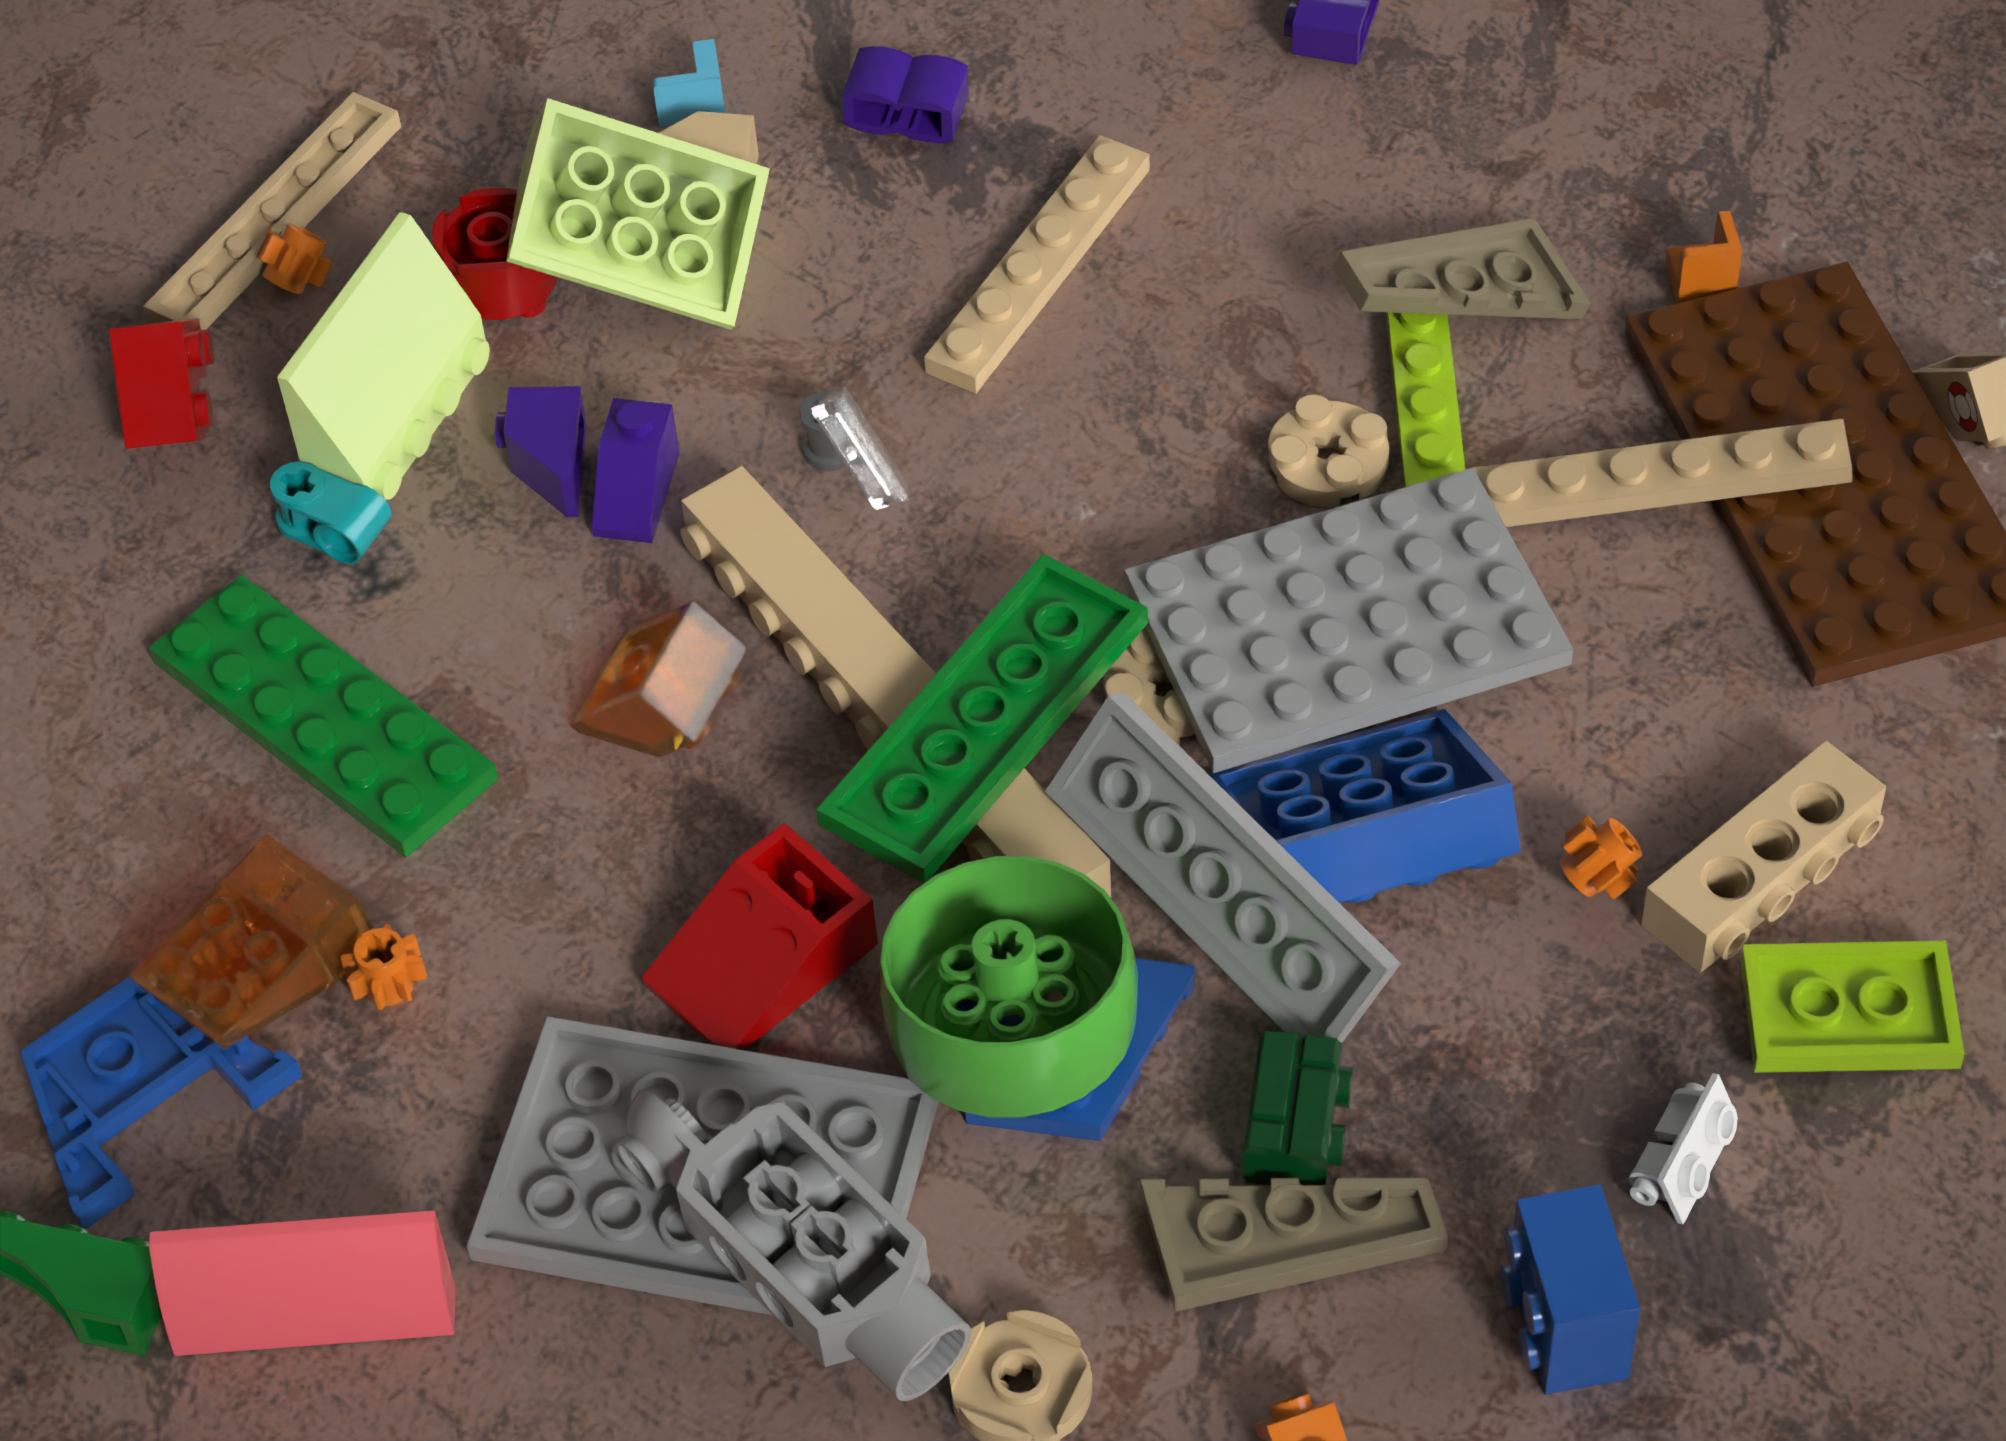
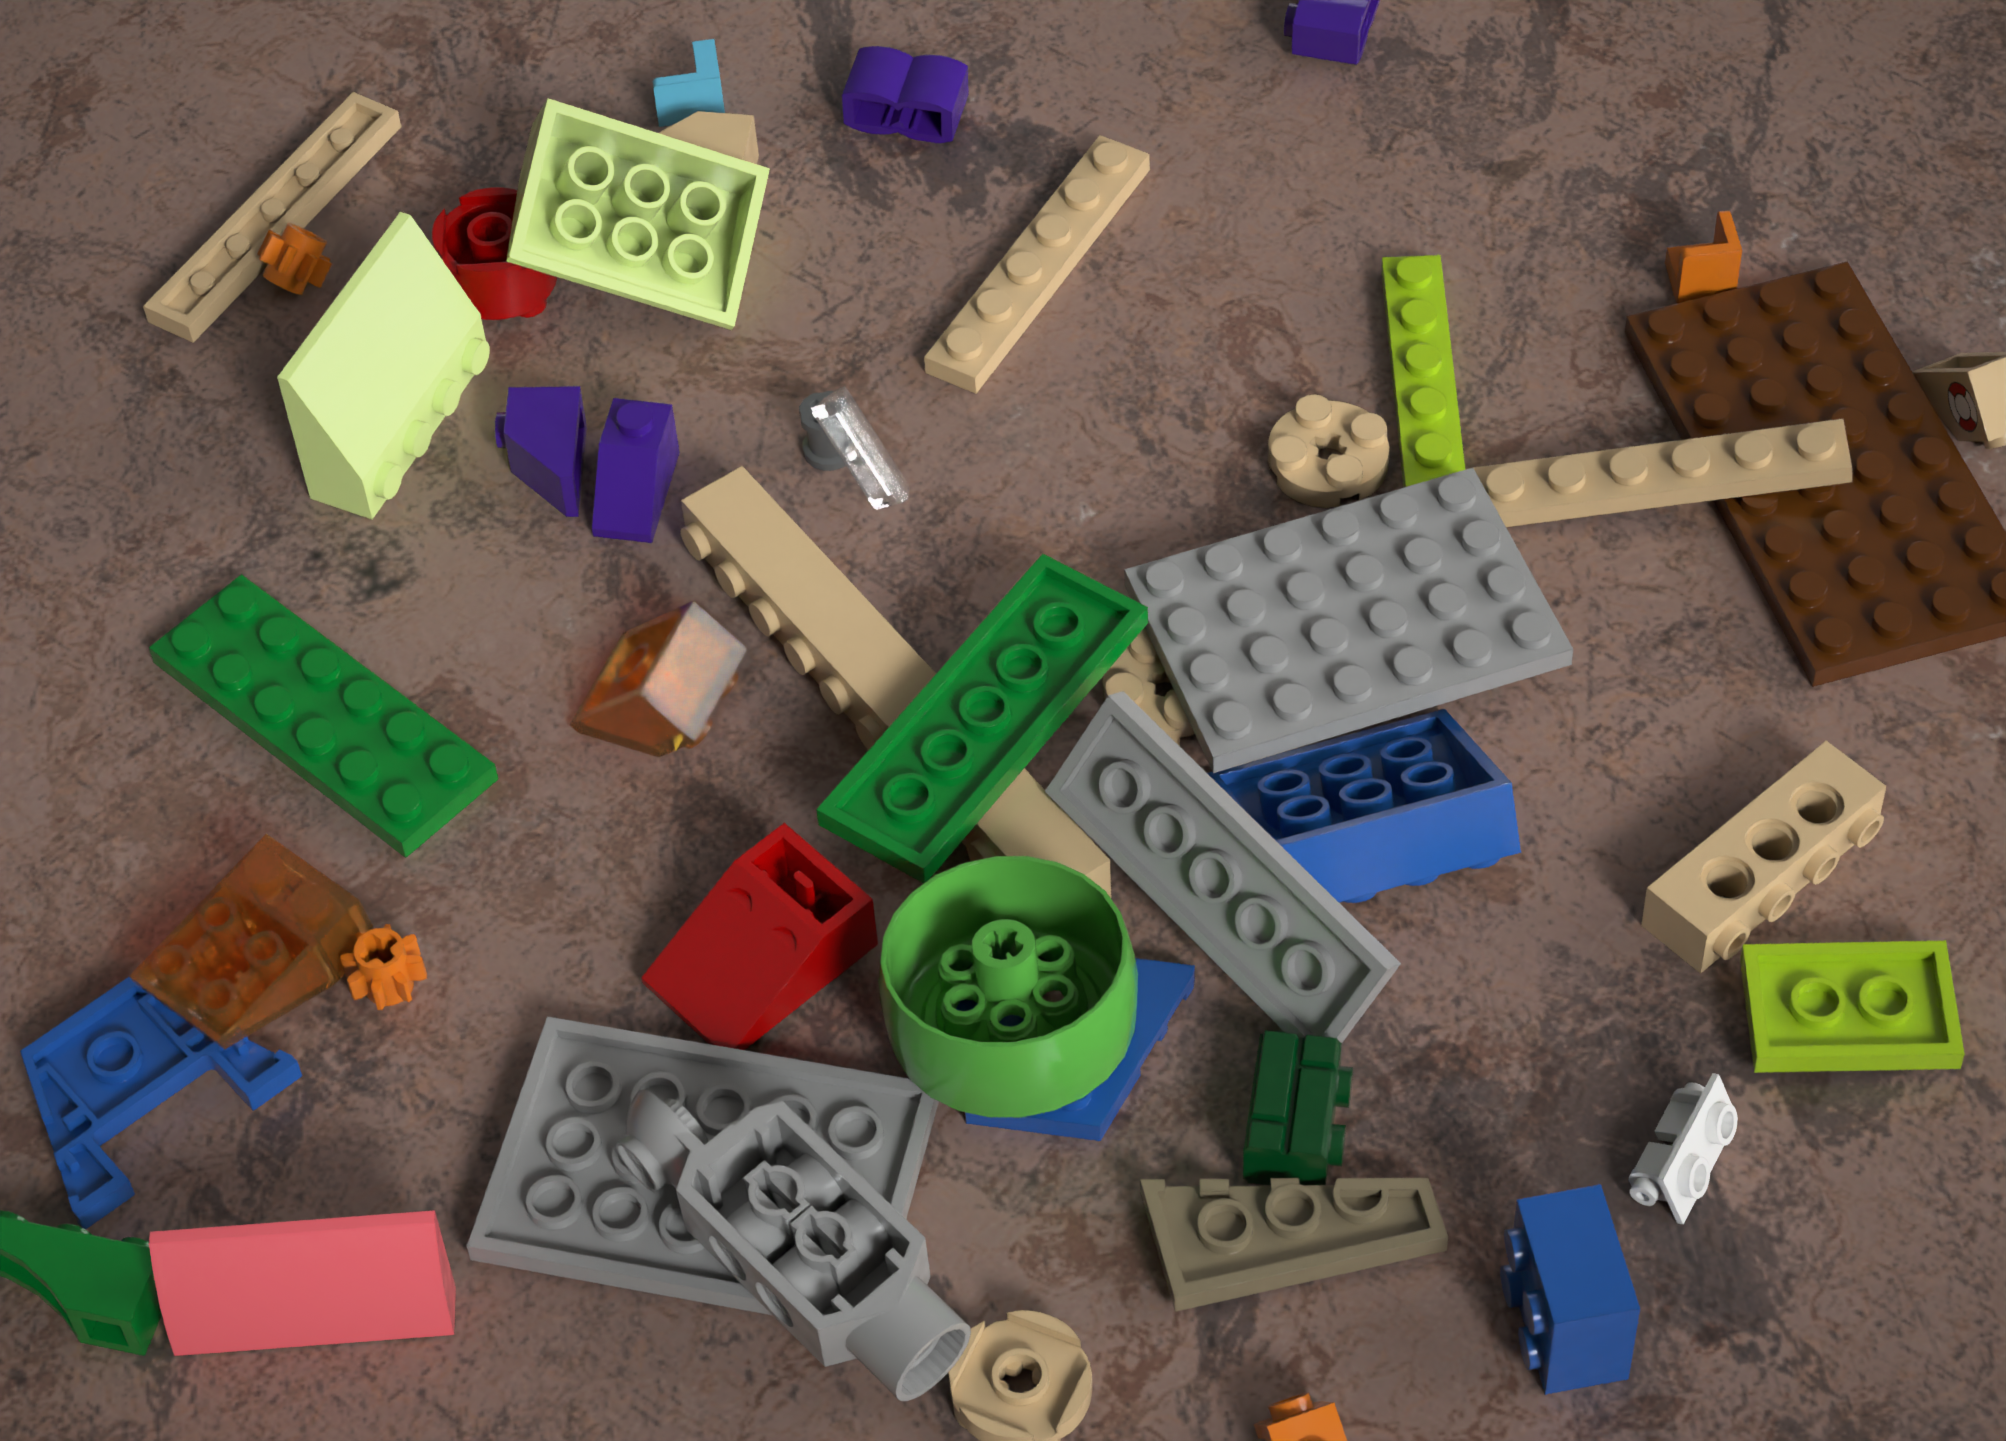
(159, 382): red brick -> none
(327, 511): teal piece -> none
(1472, 271): dark tan wing -> none
(1600, 857): orange gear -> none

